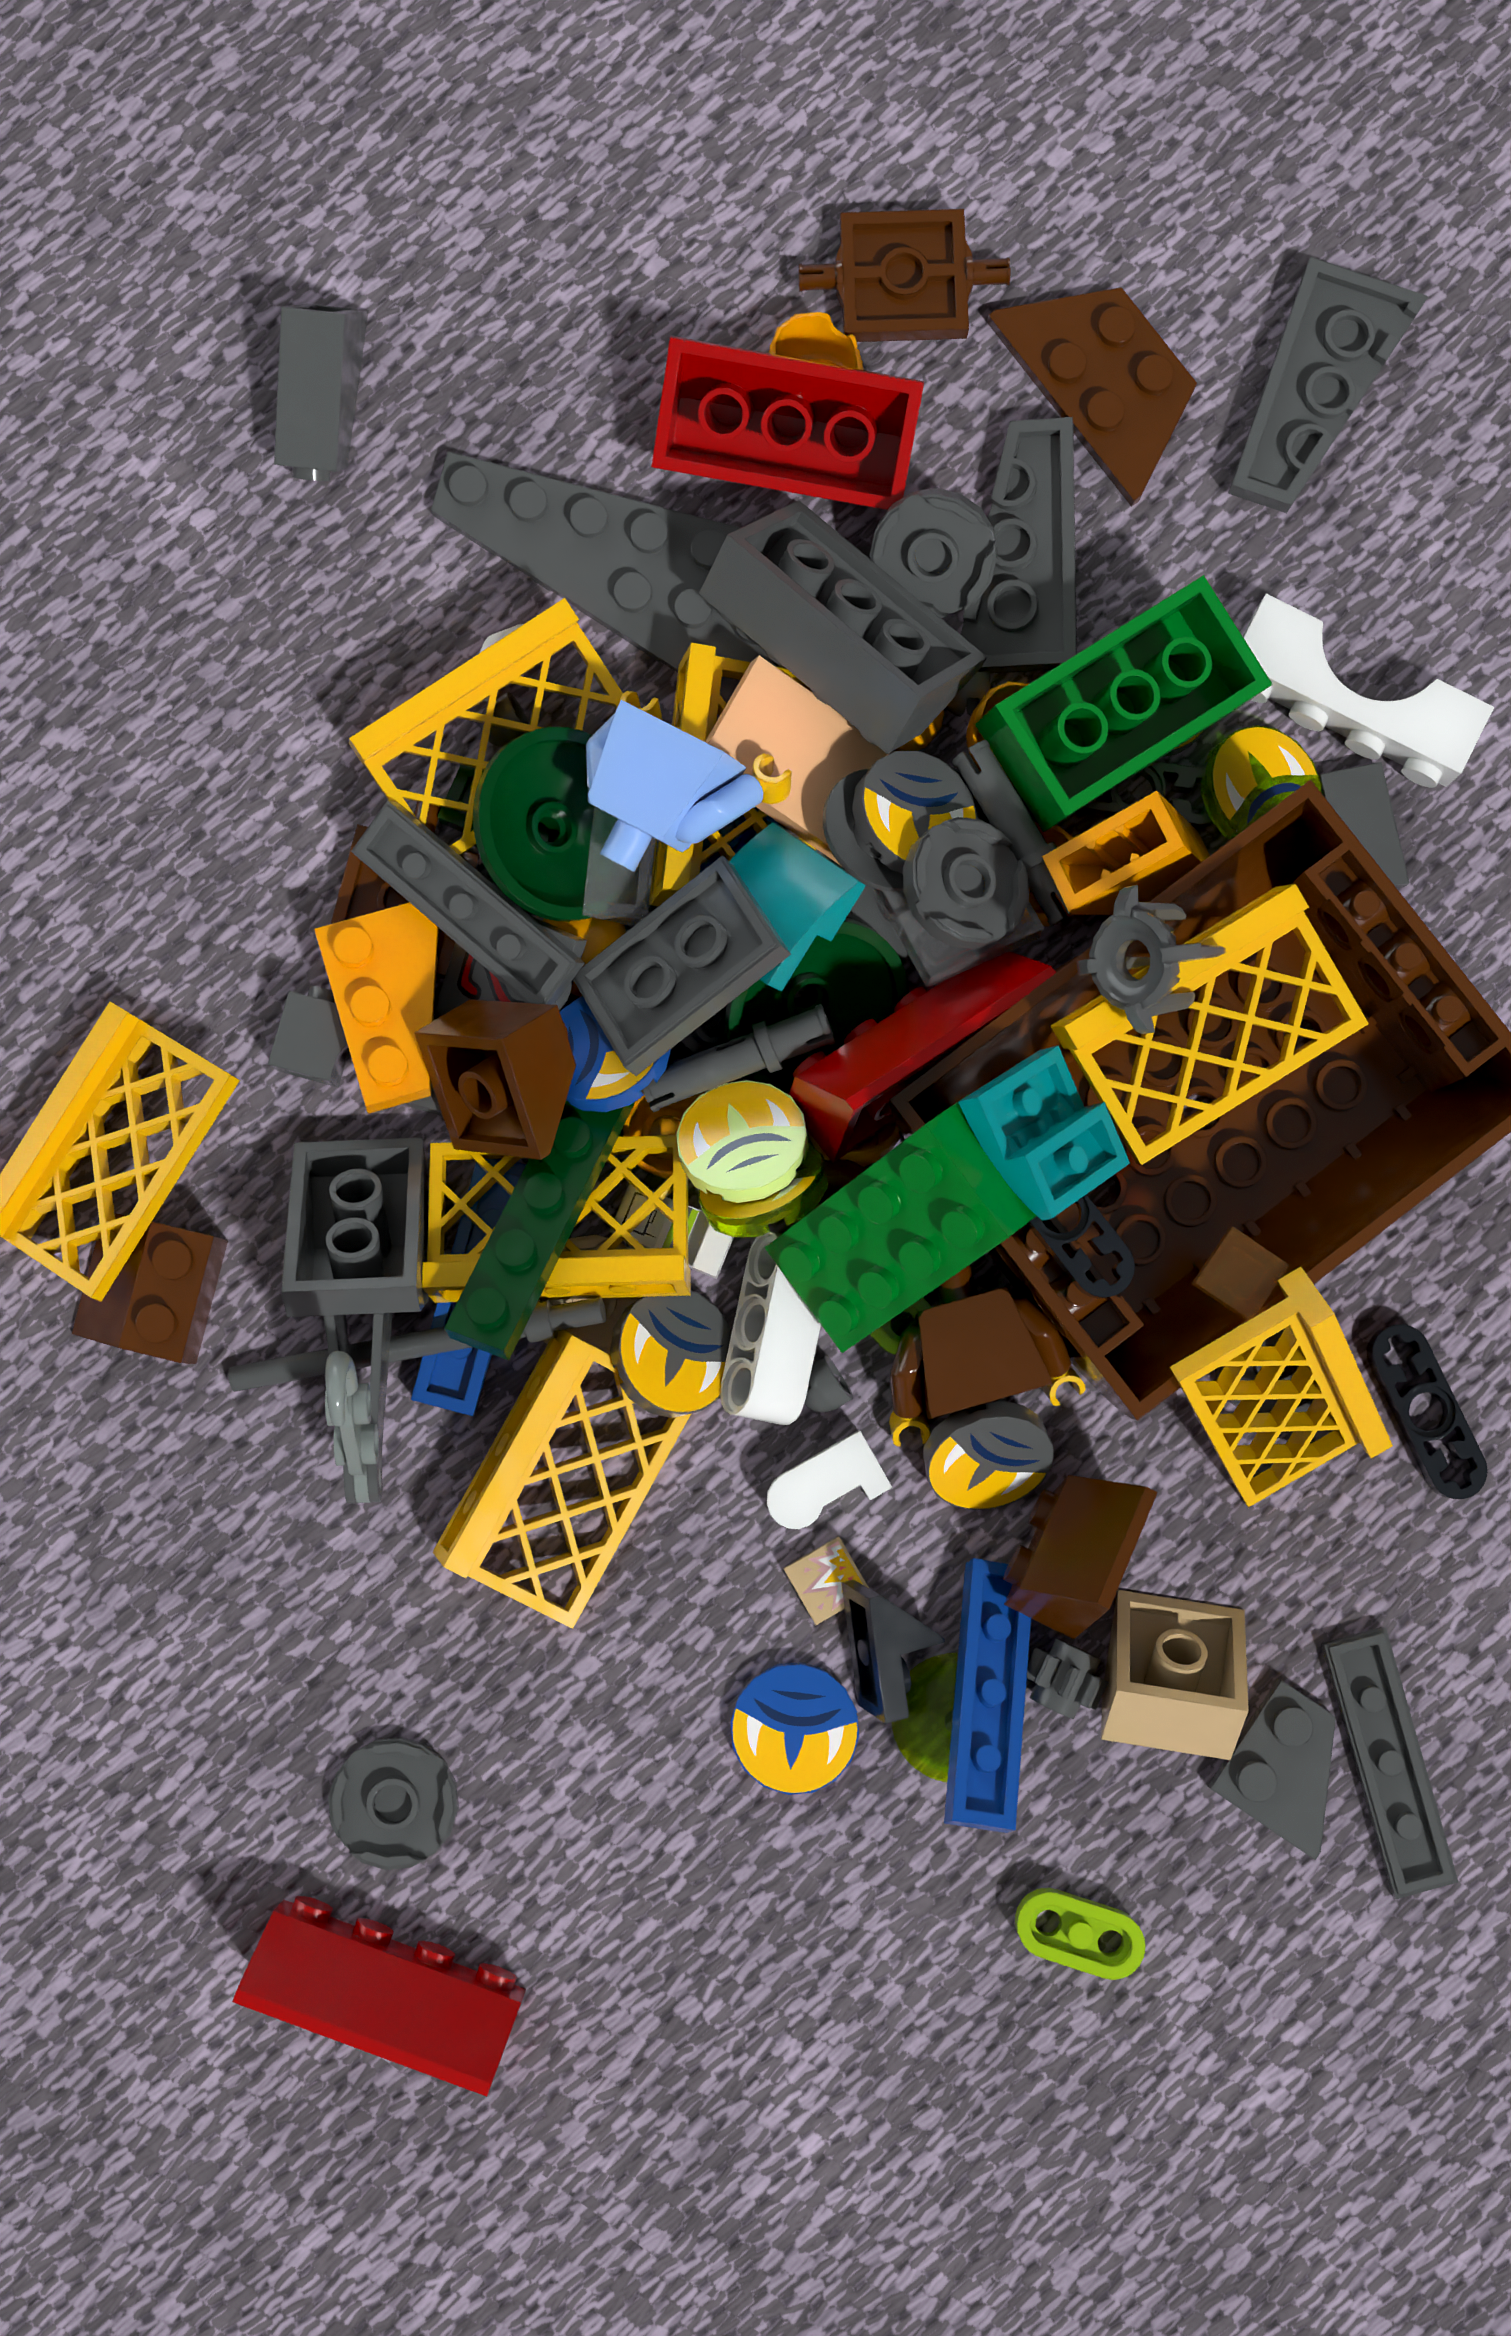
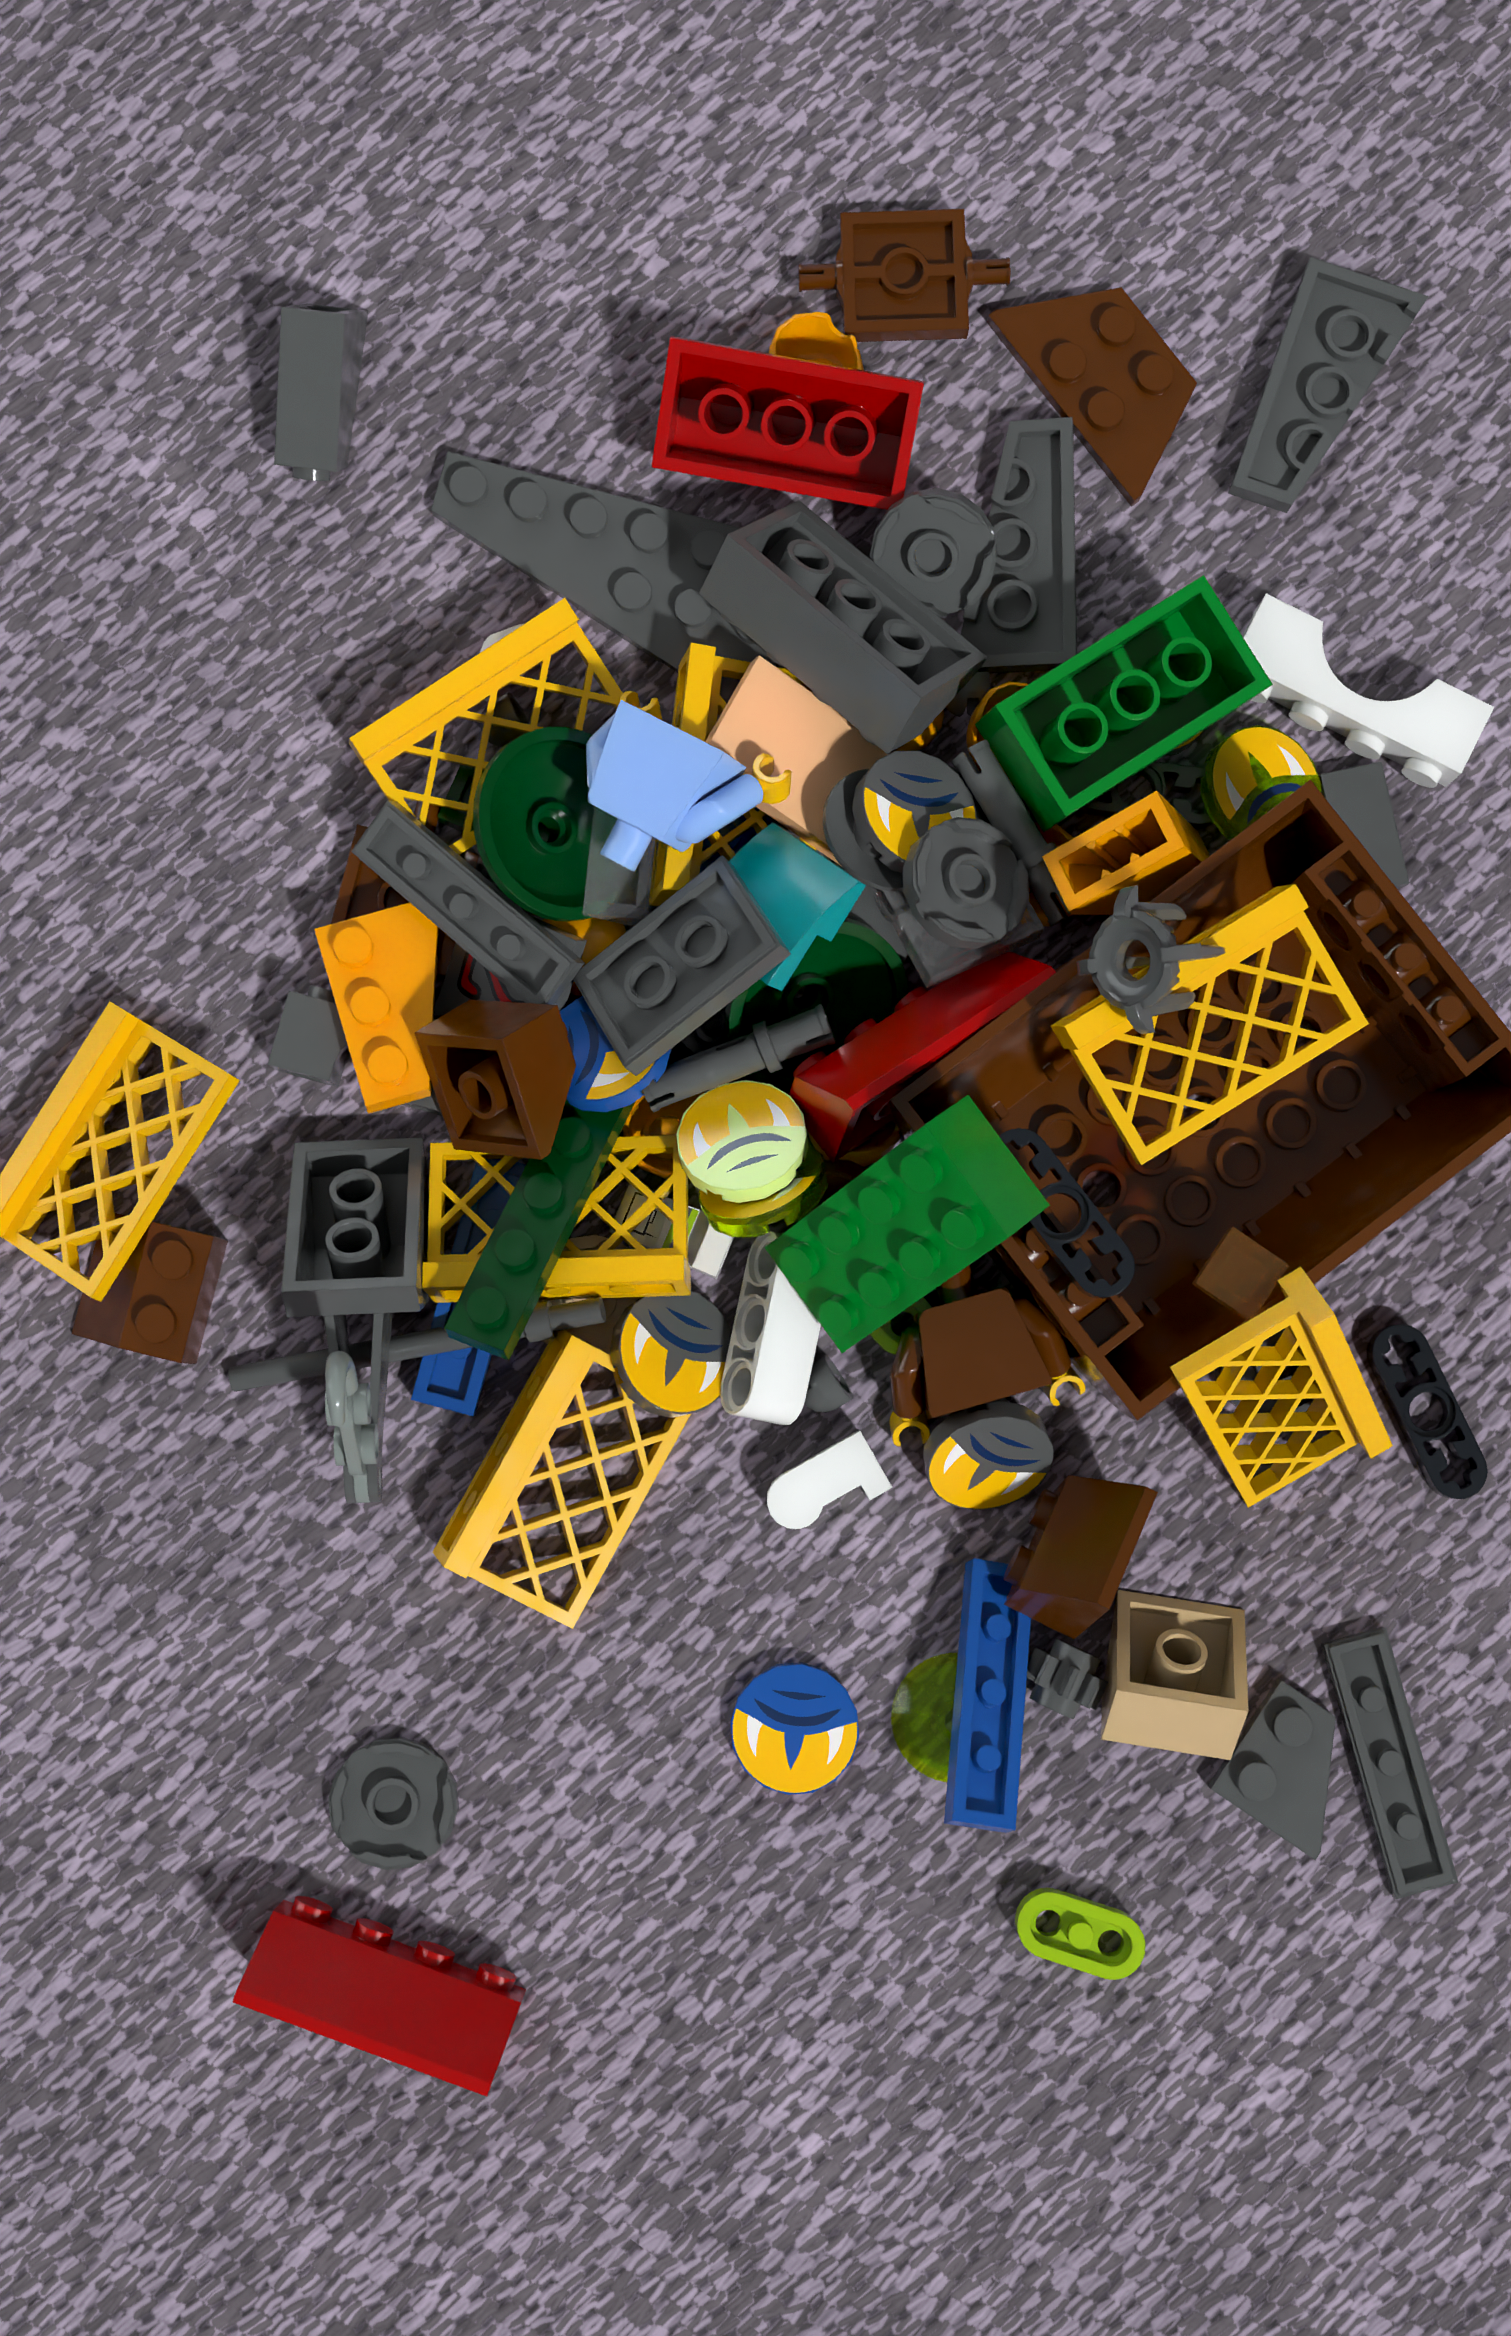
(820, 1578): tile -> none
(877, 1639): black slope -> none
(1043, 1134): teal slope -> none

